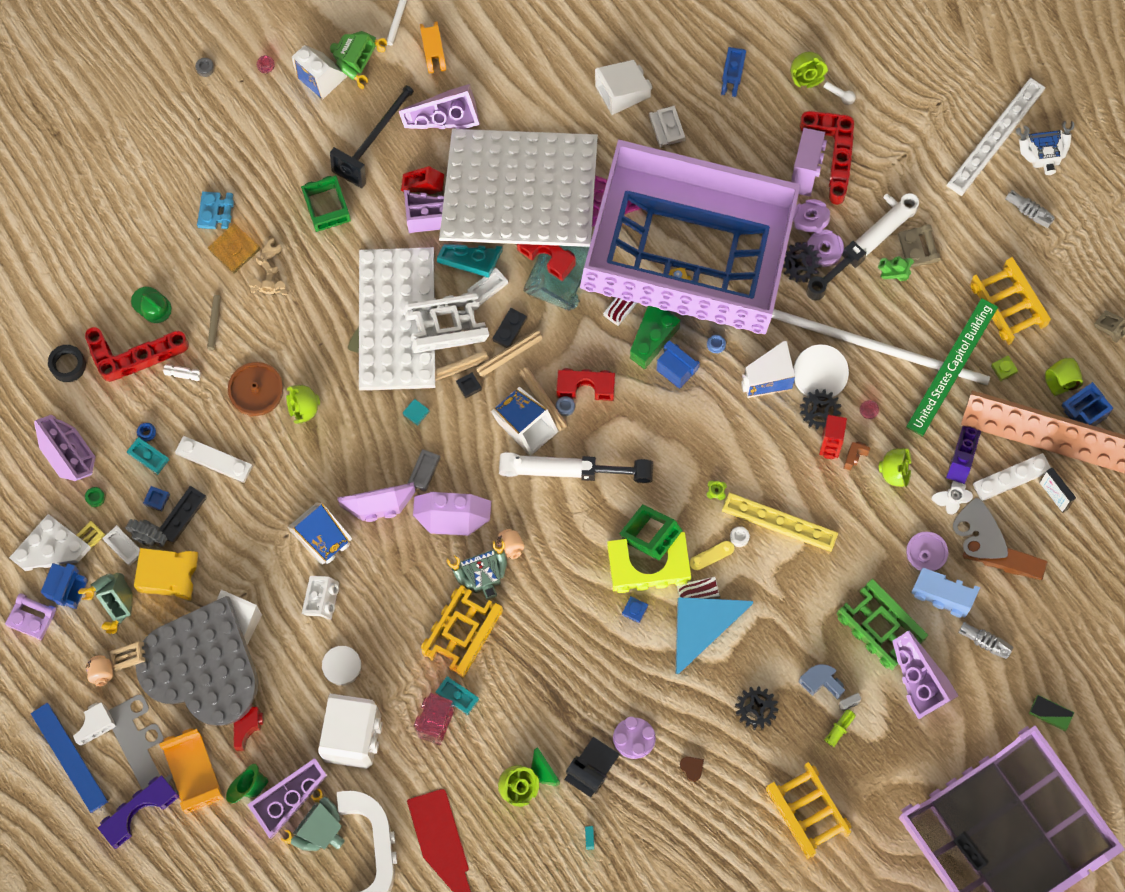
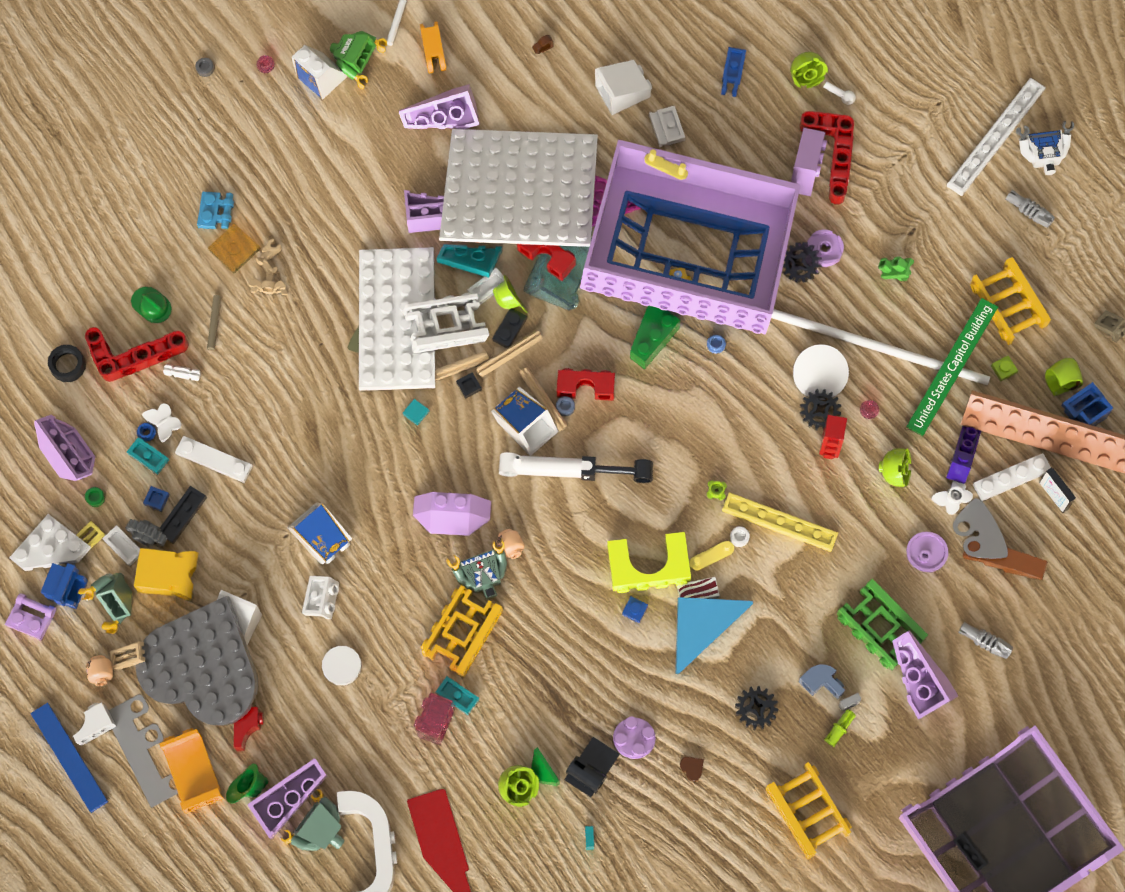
(117, 827): dark purple arch -> none
(163, 421): none -> white animal
(255, 389): dark orange piece -> none
(302, 403): lime cylinder -> none
(330, 219): green window -> none
(350, 167): black tile -> none
(350, 731): white plate -> none
(378, 503): lavender wedge -> none
(423, 180): red arch -> none
(424, 470): flat silver tile -> none
(506, 295): none -> lime piece
(543, 44): none -> reddish brown tile
(618, 310): tile -> none
(656, 547): green window -> none
(665, 166): none -> light yellow piece
(676, 365): blue plate -> none
(769, 373): white slope -> none
(811, 224): lavender plate -> none
(855, 450): dark orange bracket -> none
(859, 249): white piece -> none
(913, 248): dark tan plate -> none
(944, 593): light blue wedge -> none
(1051, 713): black tile -> none

